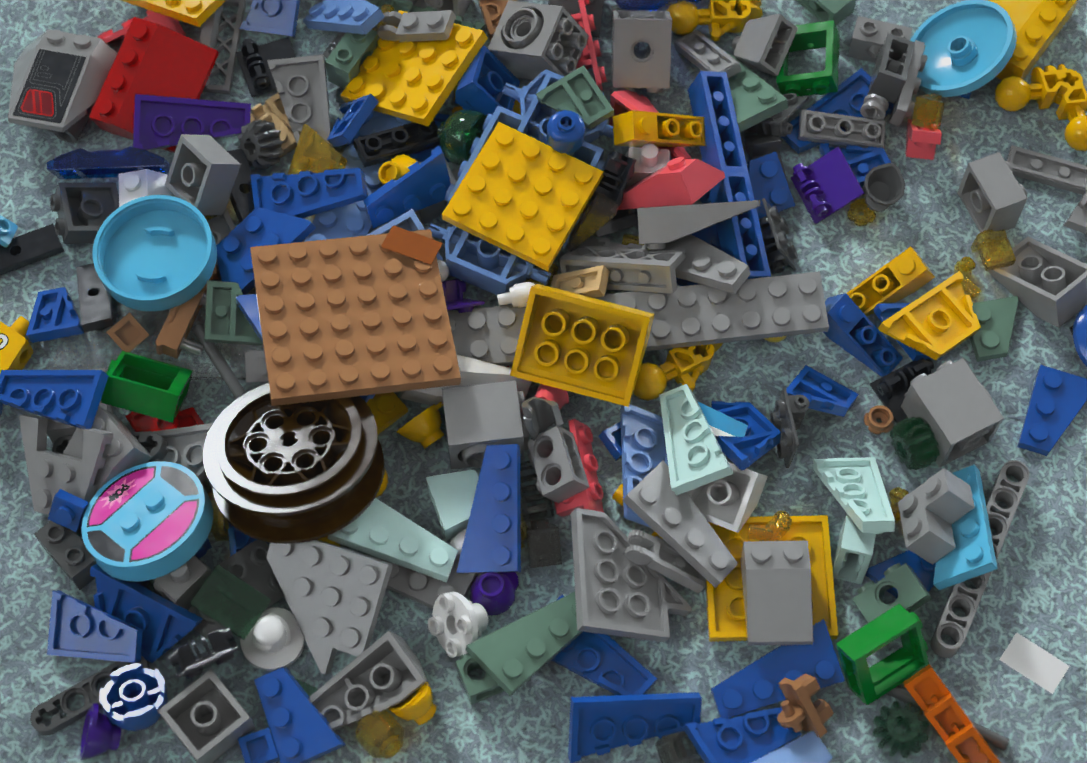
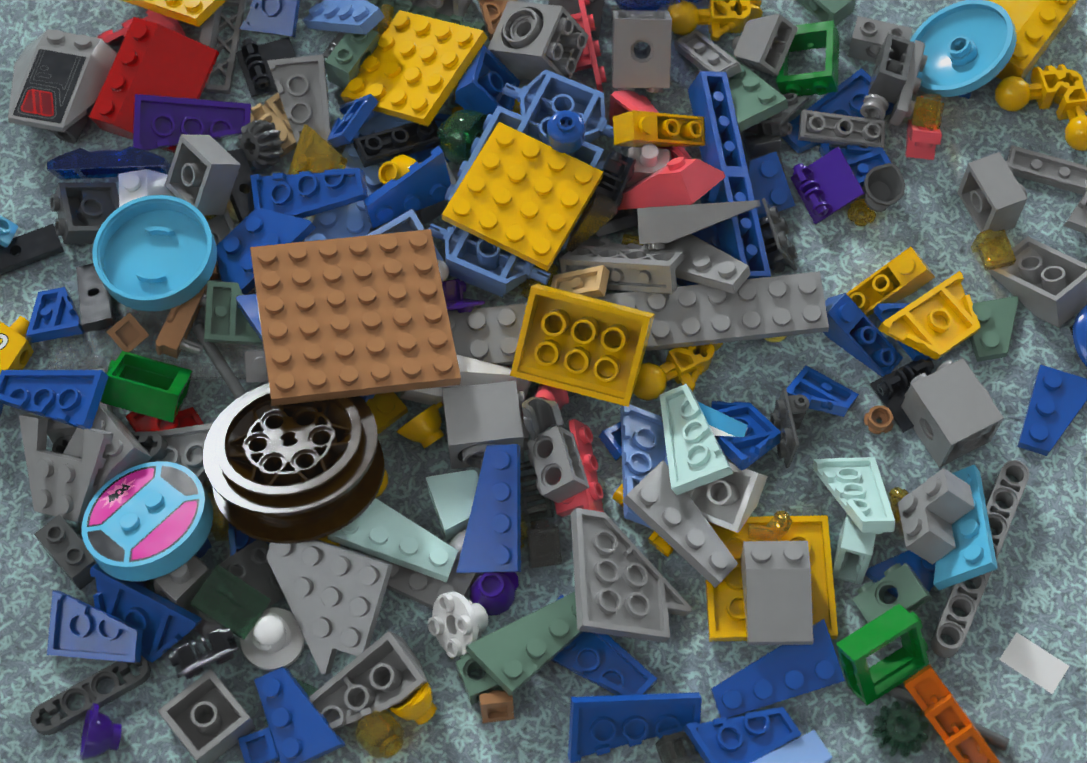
(67, 510): blue plate -> none
(134, 697): blue cylinder -> none
(411, 244): dark orange sticker -> none
(417, 26): light grey hinge -> none
(496, 706): none -> medium nougat plate
(517, 296): white cylinder -> none
(578, 94): sand green wing -> none
(663, 559): light grey hinge -> none
(798, 708): medium nougat hips -> none
(914, 443): clear green gear -> none
(966, 266): clear yellow arm -> none

